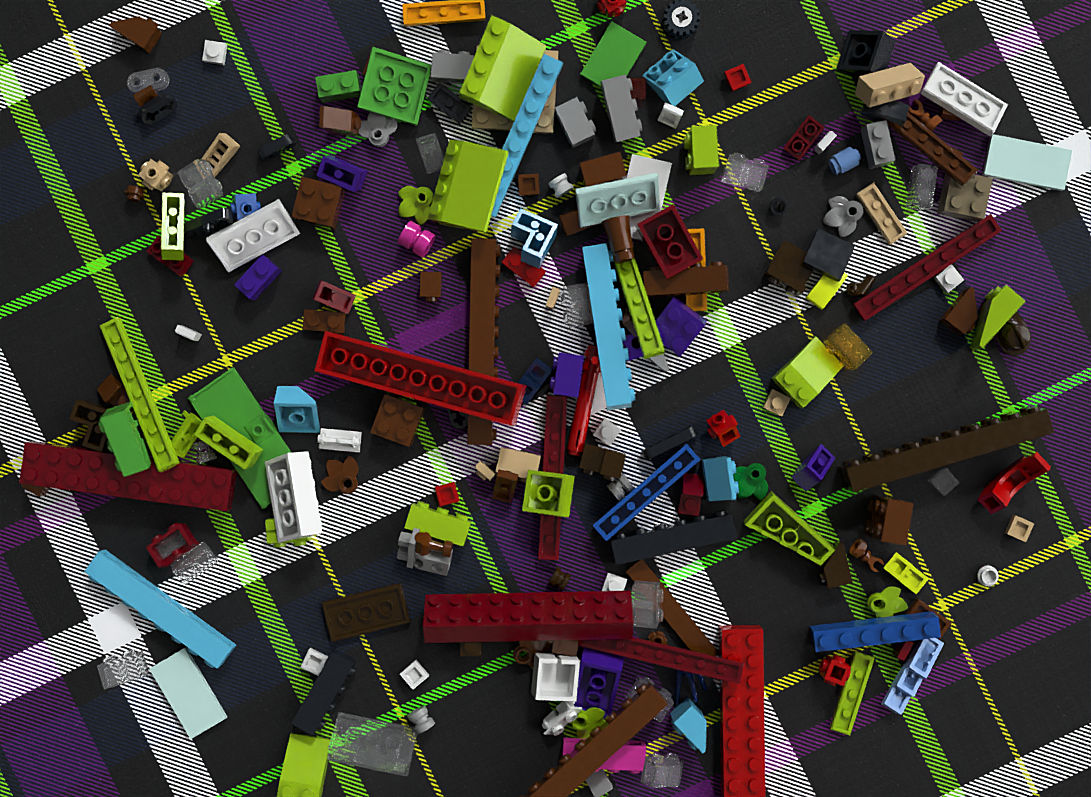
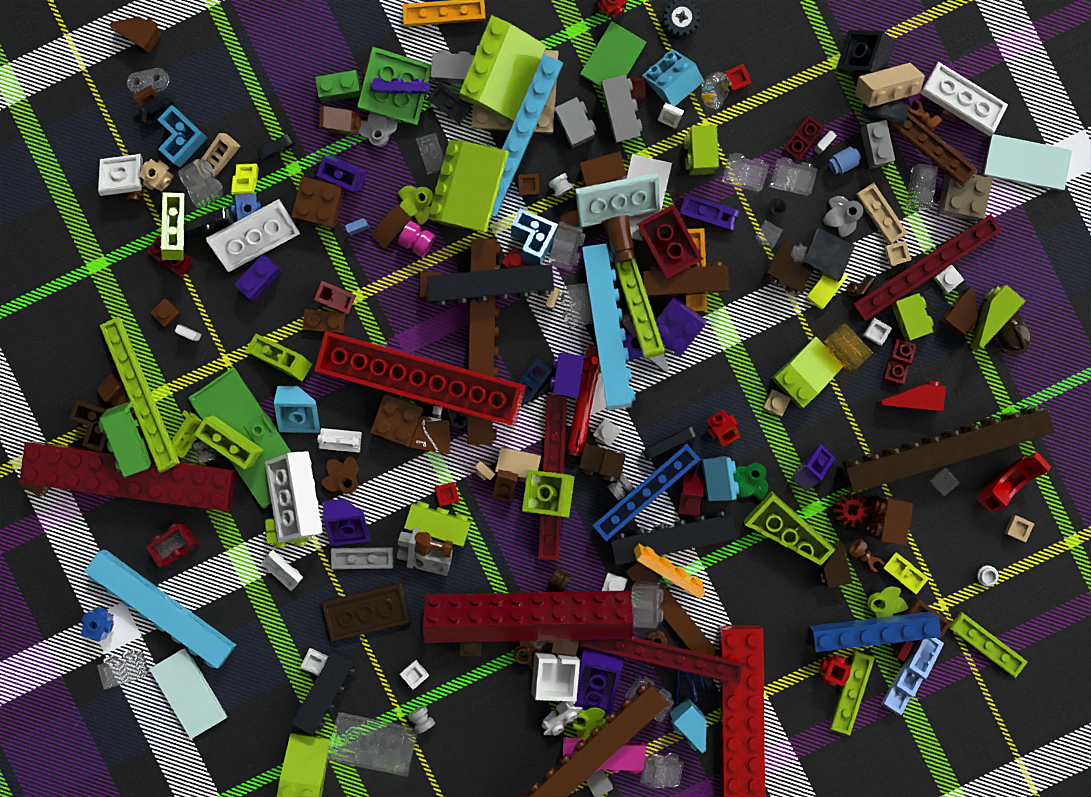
(97, 624): none -> blue brick
(120, 174): none -> white tile
(165, 312): none -> reddish brown plate
(184, 139): none -> dark azure brick
(194, 563): clear slope -> none
(214, 52): white plate -> none
(245, 179): none -> neon yellow slope
(279, 357): none -> lime slope
(282, 570): none -> white plate
(344, 523): none -> dark purple slope
(357, 226): none -> medium blue tile
(362, 558): none -> light grey tile
(391, 226): none -> reddish brown slope
(398, 86): none -> dark purple plate
(433, 432): none -> reddish brown torso
(491, 283): none -> black brick
(565, 245): none -> clear brick
(669, 571): none -> light orange plate
(708, 212): none -> dark purple plate
(715, 89): none -> clear hair
(768, 234): none -> clear tile
(792, 176): none -> clear brick
(799, 253): none -> clear plate
(858, 509): none -> red gear
(877, 331): none -> white tile
(897, 253): none -> tan plate
(898, 362): none -> dark red slope
(912, 317): none -> lime brick
(919, 397): none -> red slope
(988, 644): none -> lime tile

